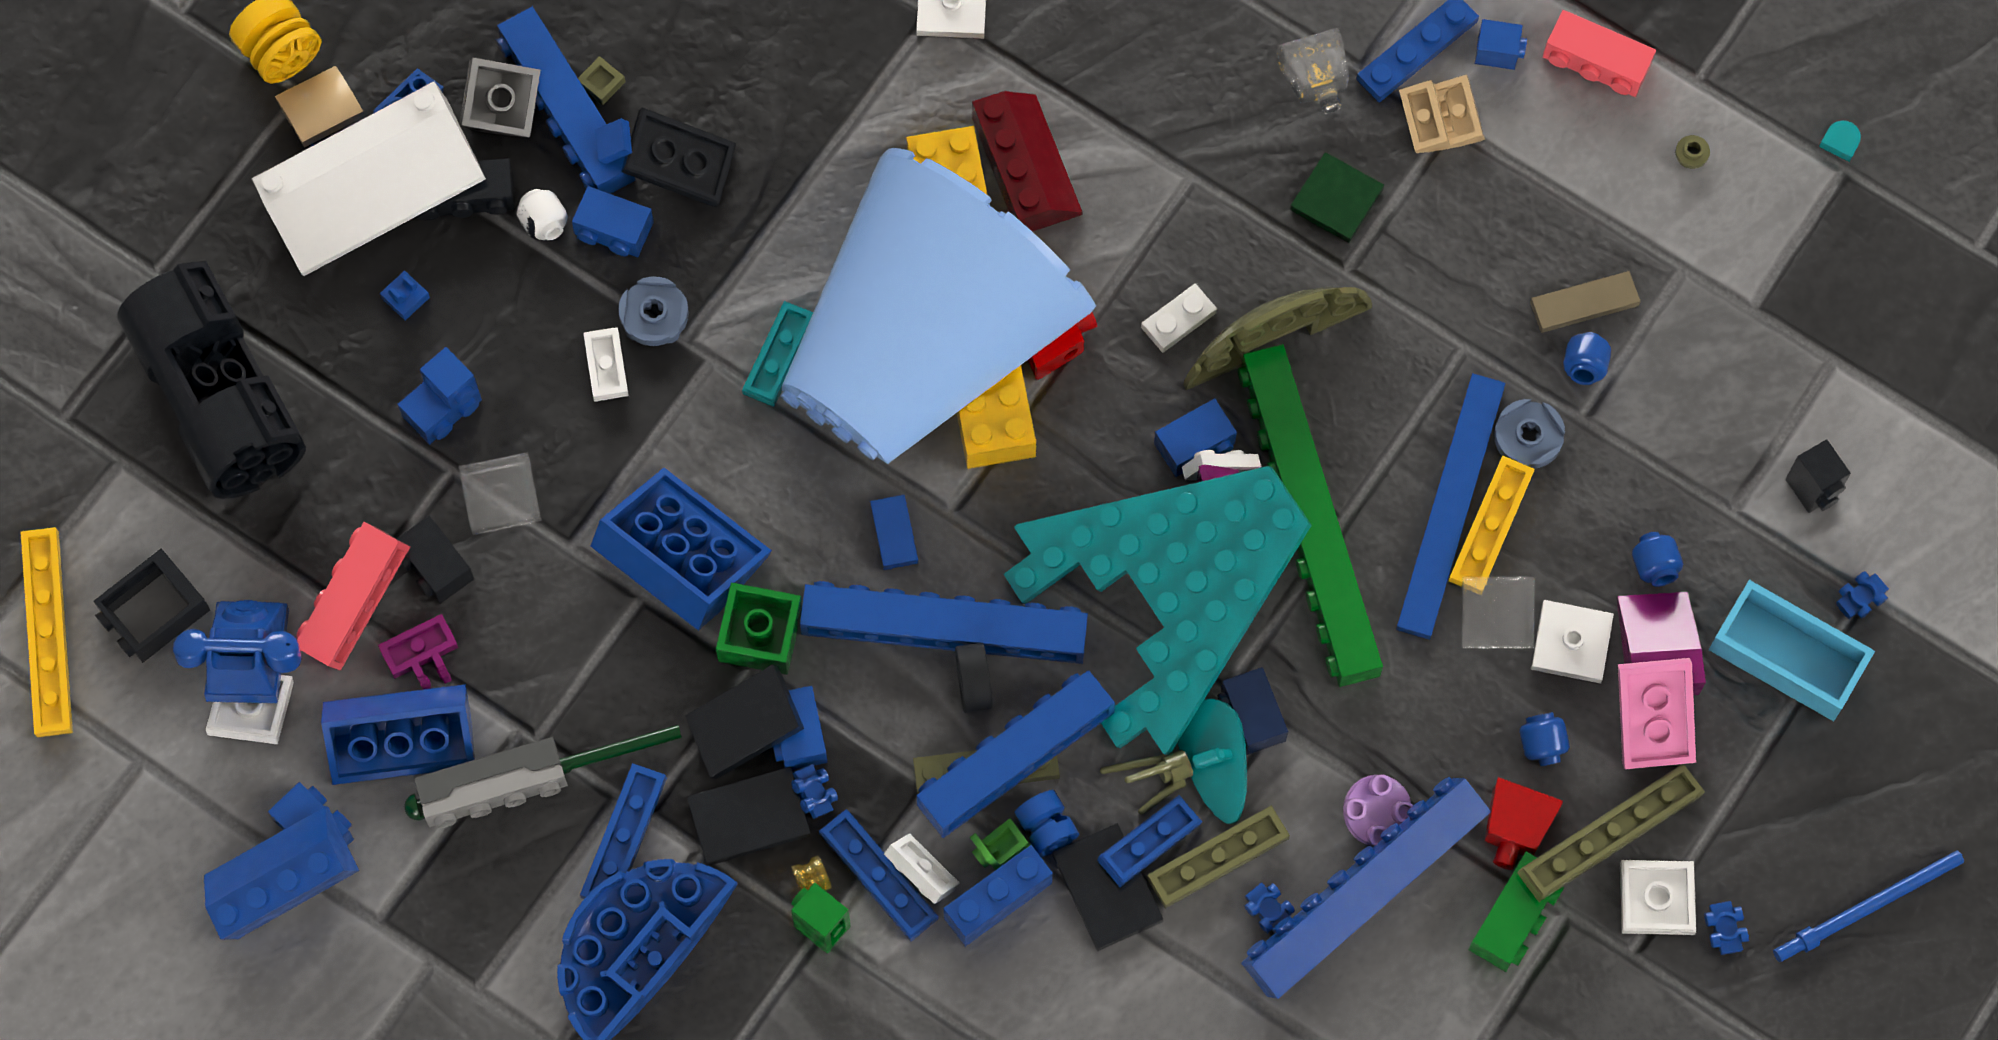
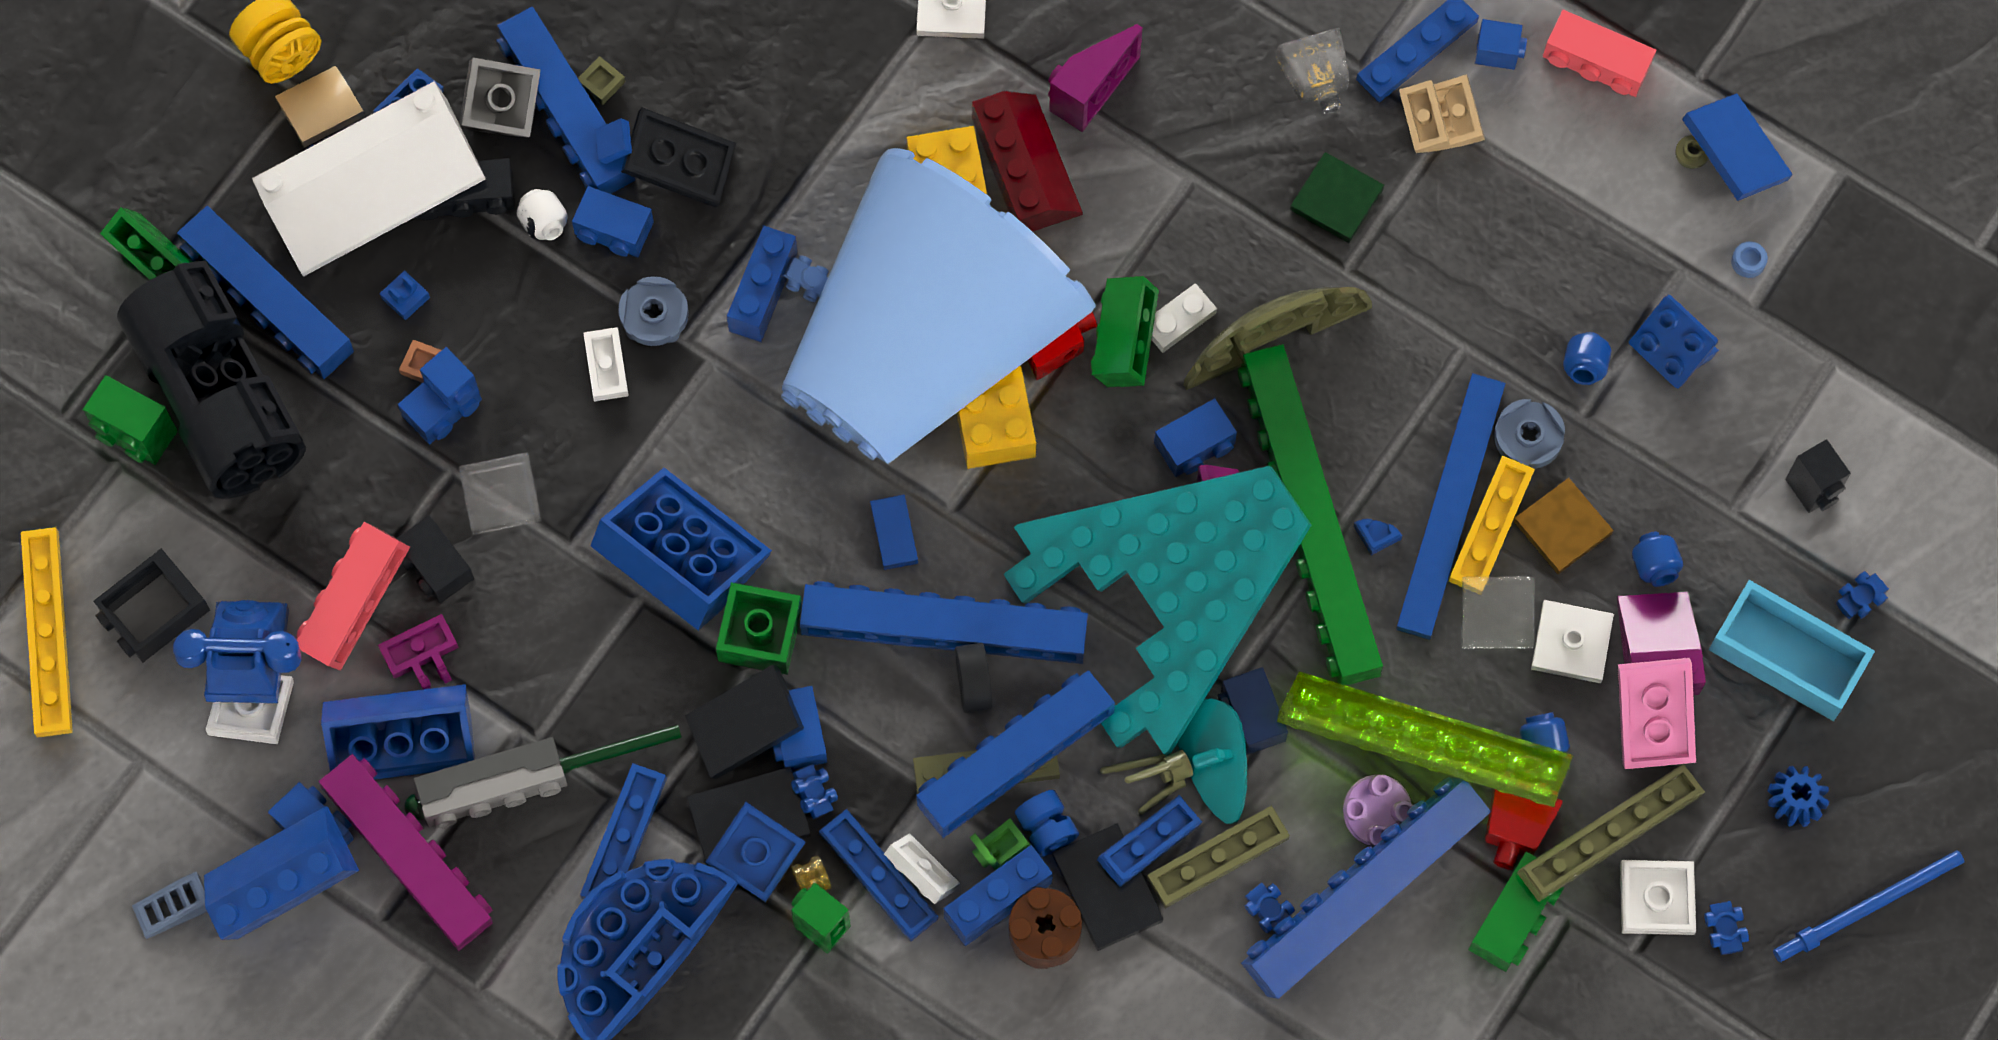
(129, 421): none -> green brick
(142, 243): none -> green brick
(190, 911): none -> sand blue slope
(265, 293): none -> blue brick
(405, 851): none -> magenta brick
(416, 358): none -> nougat plate
(755, 851): none -> blue tile
(761, 284): none -> blue brick
(777, 354): teal tile -> none
(810, 278): none -> medium blue piece
(1053, 946): none -> reddish brown brick
(1092, 76): none -> magenta slope
(1125, 331): none -> green brick
(1233, 459): white plate -> none
(1376, 534): none -> blue tile
(1425, 739): none -> clear neon green plate
(1563, 526): none -> pearl gold tile
(1585, 302): dark tan tile -> none
(1674, 342): none -> blue bracket
(1737, 146): none -> blue tile
(1749, 259): none -> medium blue tile
(1803, 808): none -> blue gear
(1841, 139): teal tile -> none

